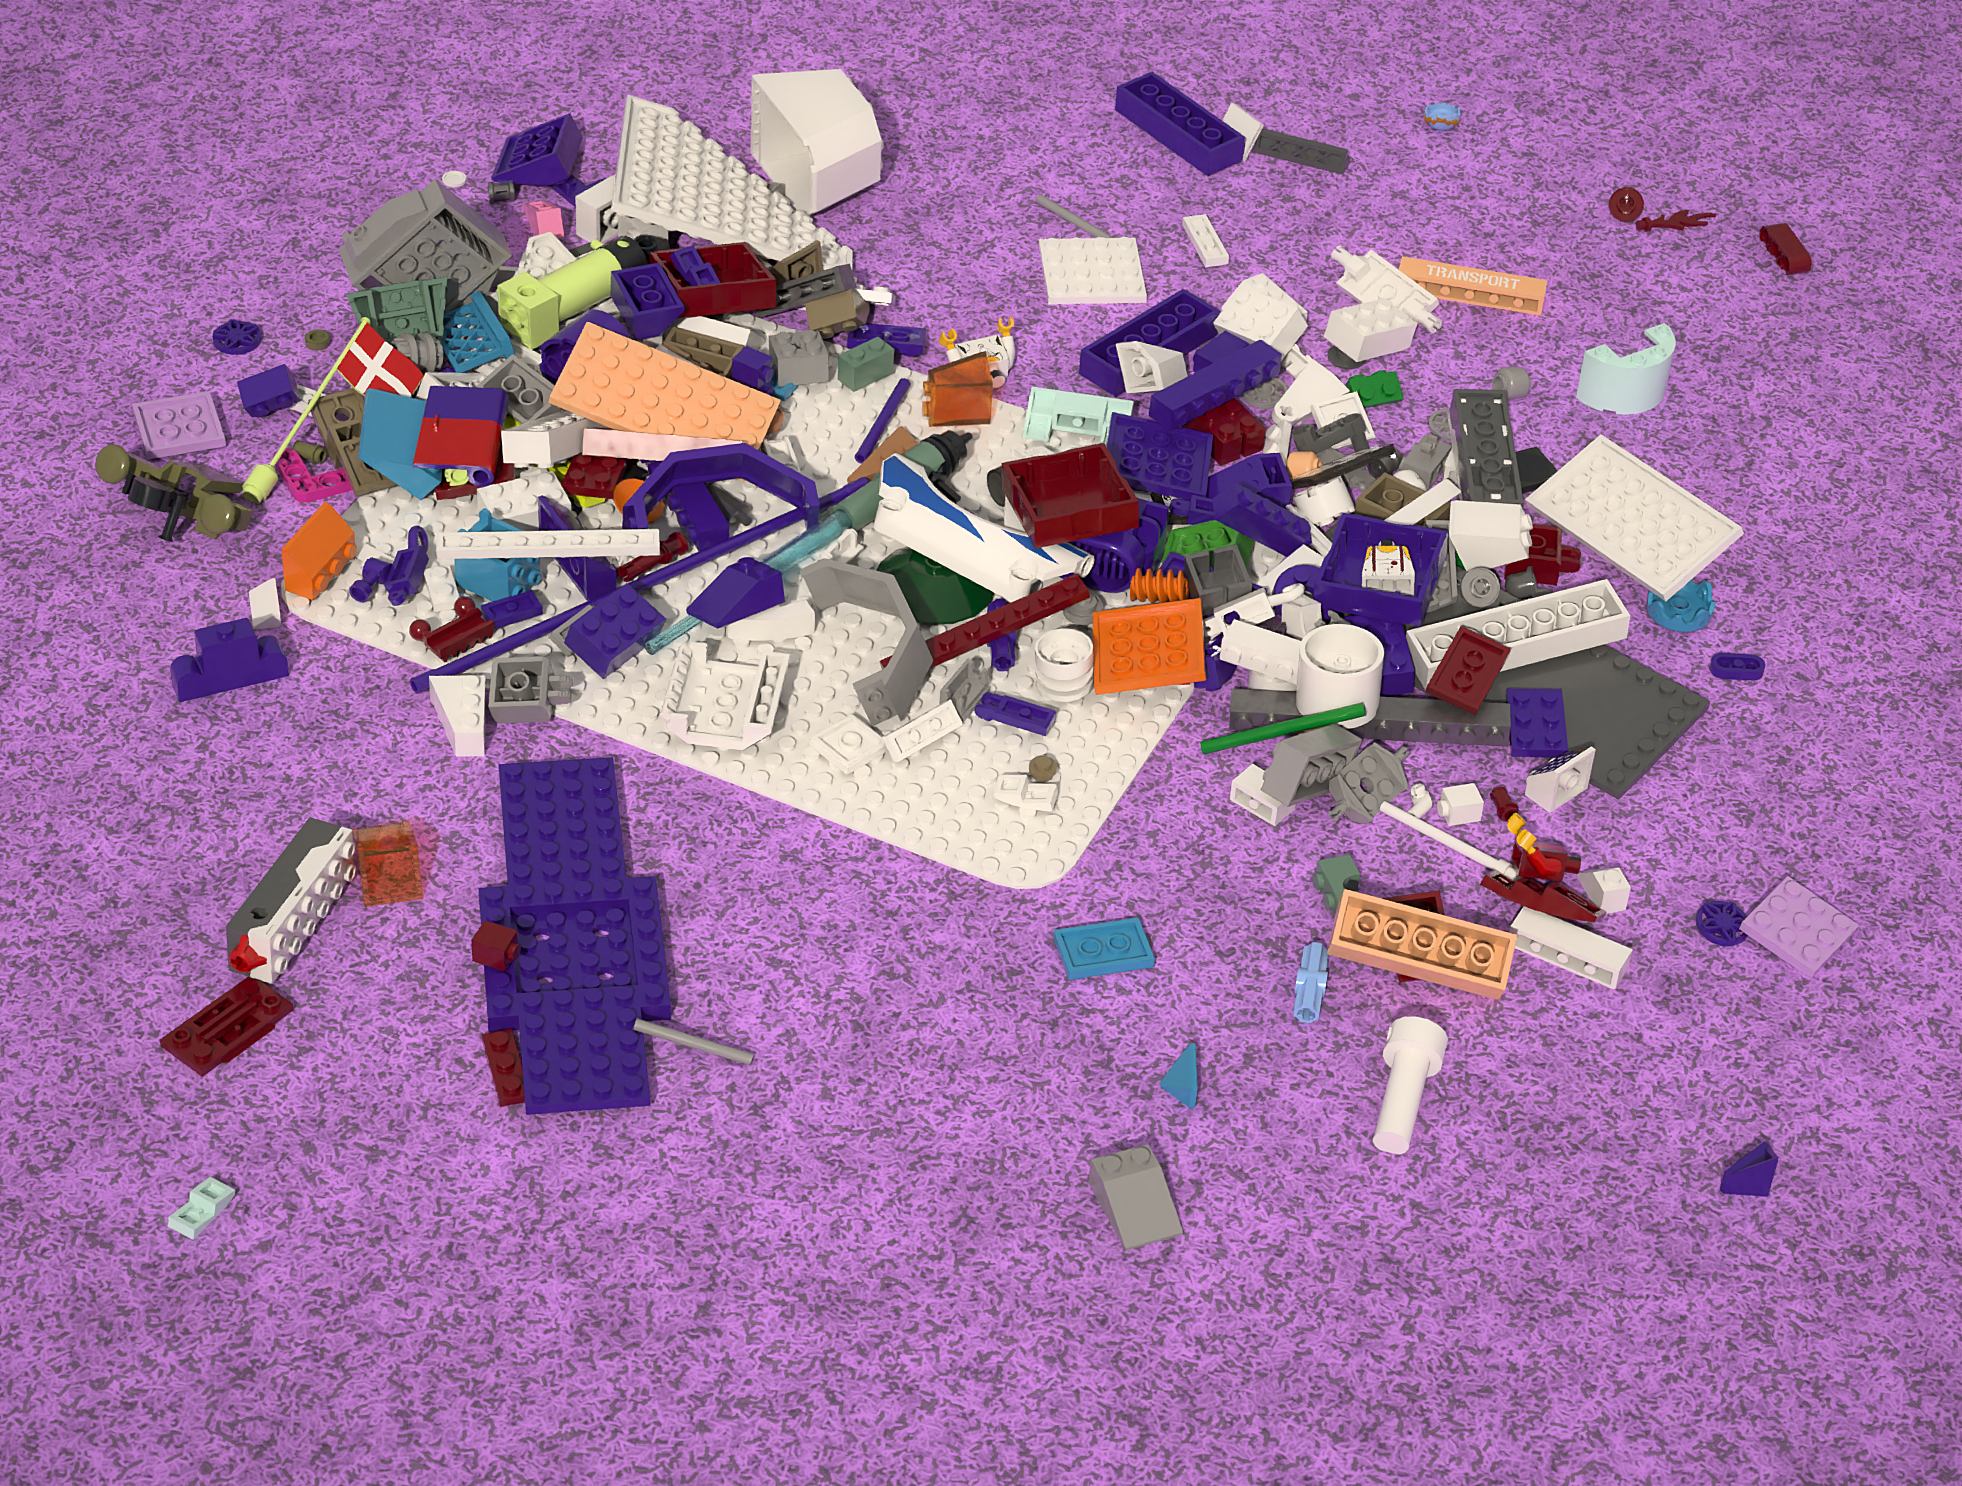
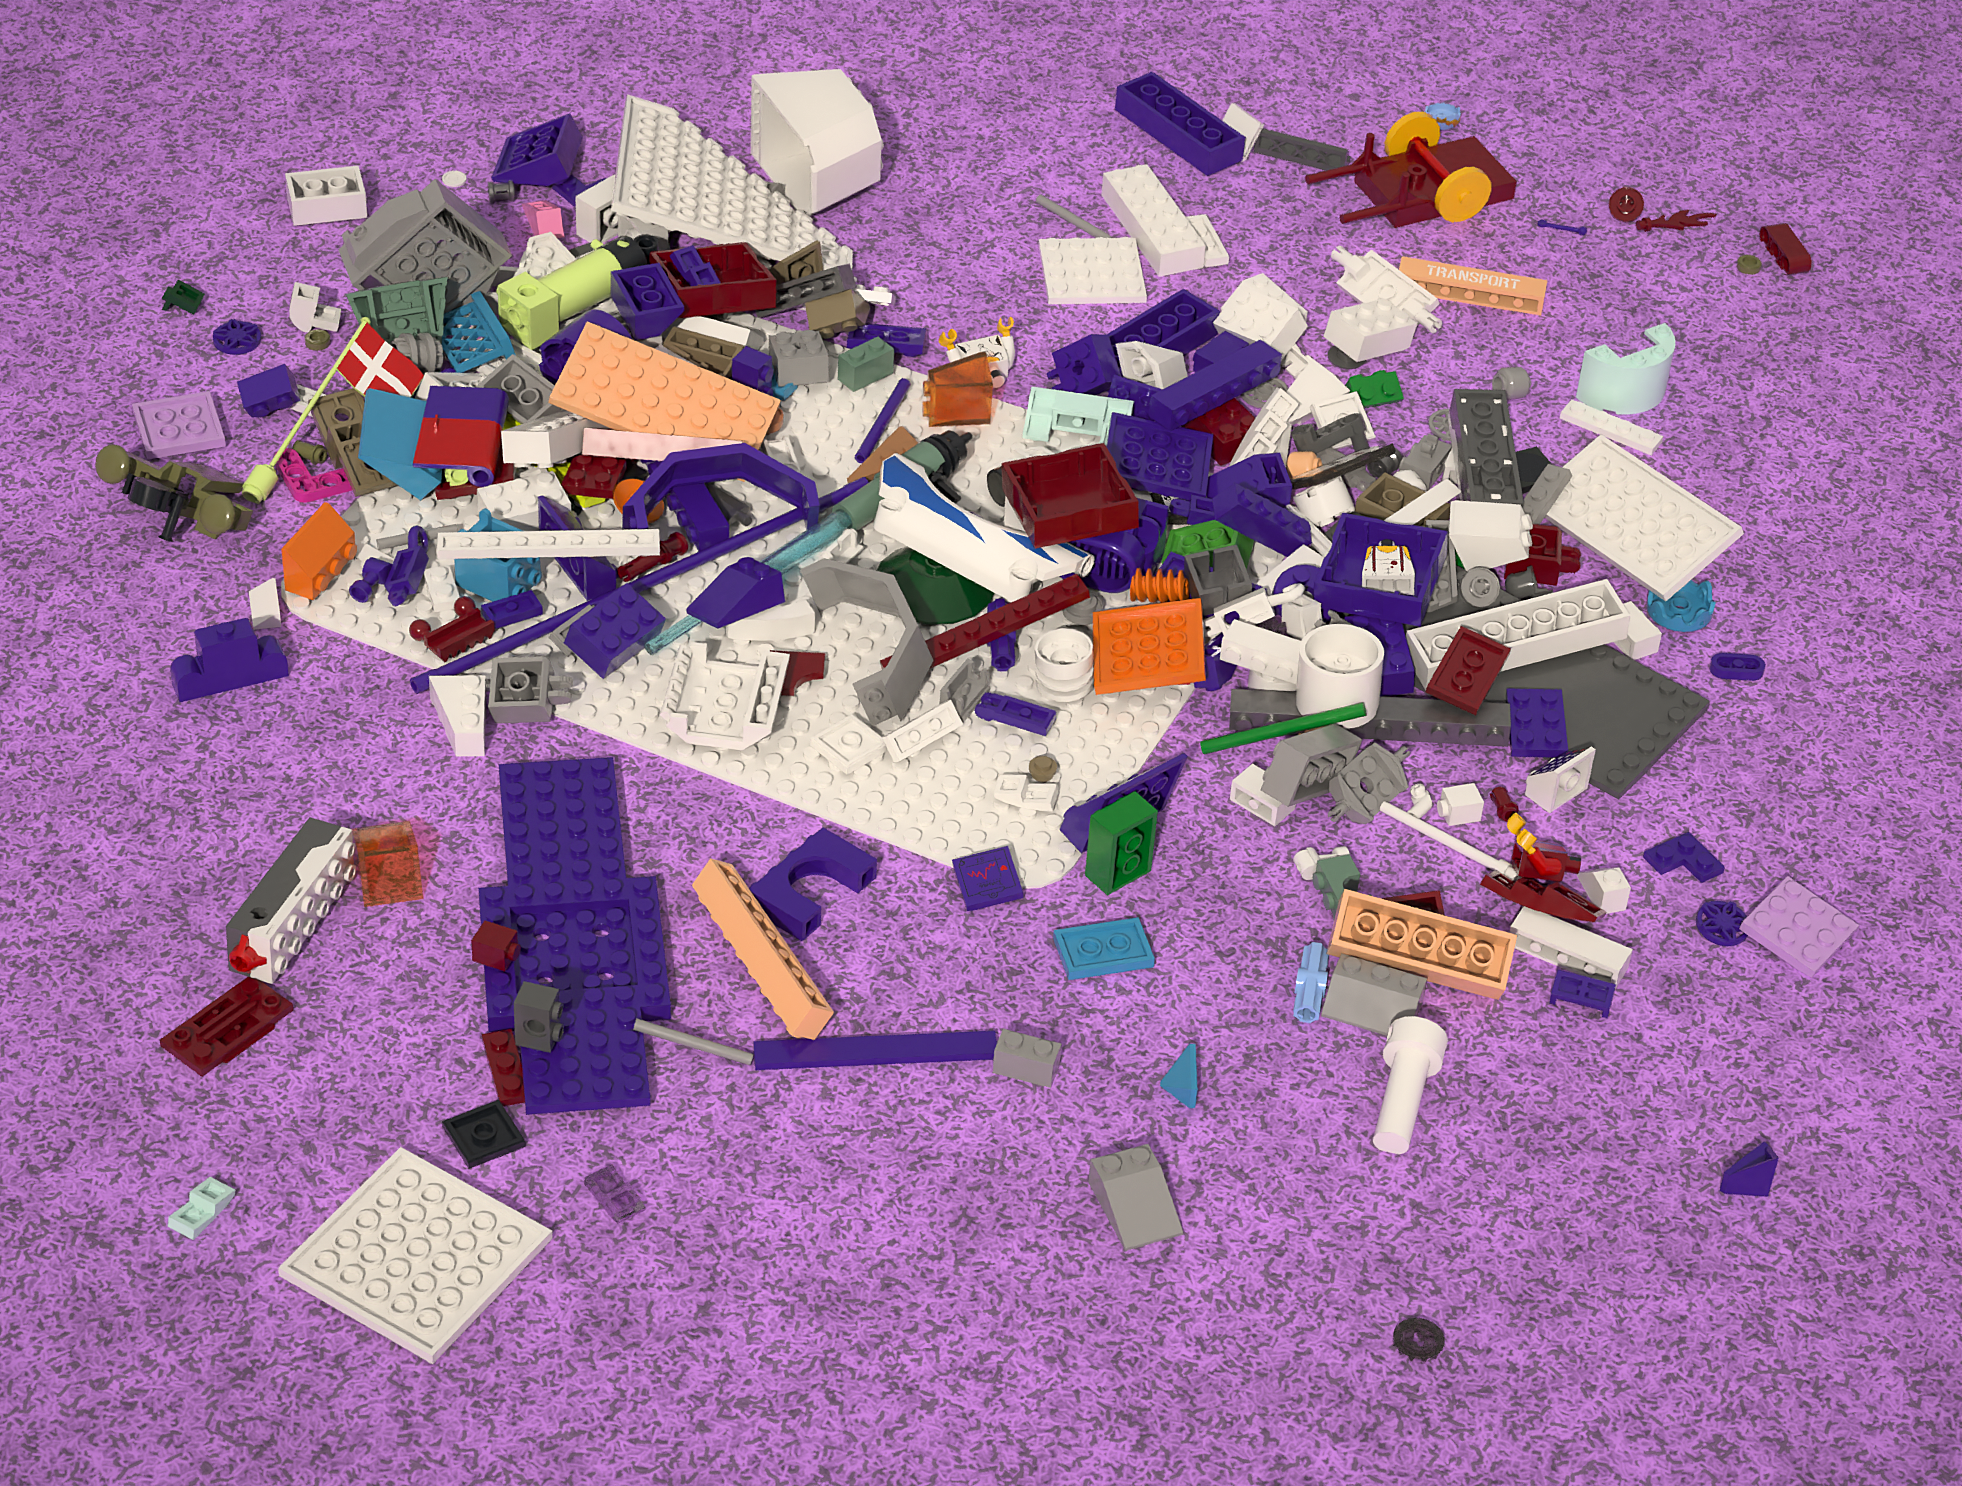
(182, 296): none -> dark green bracket
(306, 311): none -> white brick
(326, 195): none -> white brick
(402, 539): none -> light grey bar
(415, 1254): none -> white plate
(483, 1134): none -> black tile
(538, 1017): none -> dark grey brick
(613, 1195): none -> clear purple slope
(762, 950): none -> light nougat brick
(801, 669): none -> dark red tile
(819, 855): none -> dark purple arch
(874, 1050): none -> dark purple tile
(987, 878): none -> dark purple tile
(1027, 1058): none -> light grey brick
(1085, 365): none -> dark purple hinge
(1121, 843): none -> green brick
(1135, 391): none -> dark purple plate
(1152, 785): none -> dark purple slope
(1153, 220): none -> white brick
(1266, 426): none -> white slope
(1307, 860): none -> white leg
(1372, 994): none -> light grey slope
(1424, 178): none -> dark red piece
(1426, 1331): none -> clear smoke gear
(1545, 492): none -> light grey plate
(1581, 230): none -> dark purple hinge
(1583, 991): none -> dark purple hinge
(1611, 427): none -> white plate
(1642, 635): none -> white brick
(1685, 852): none -> dark purple plate
(1749, 264): none -> olive tile

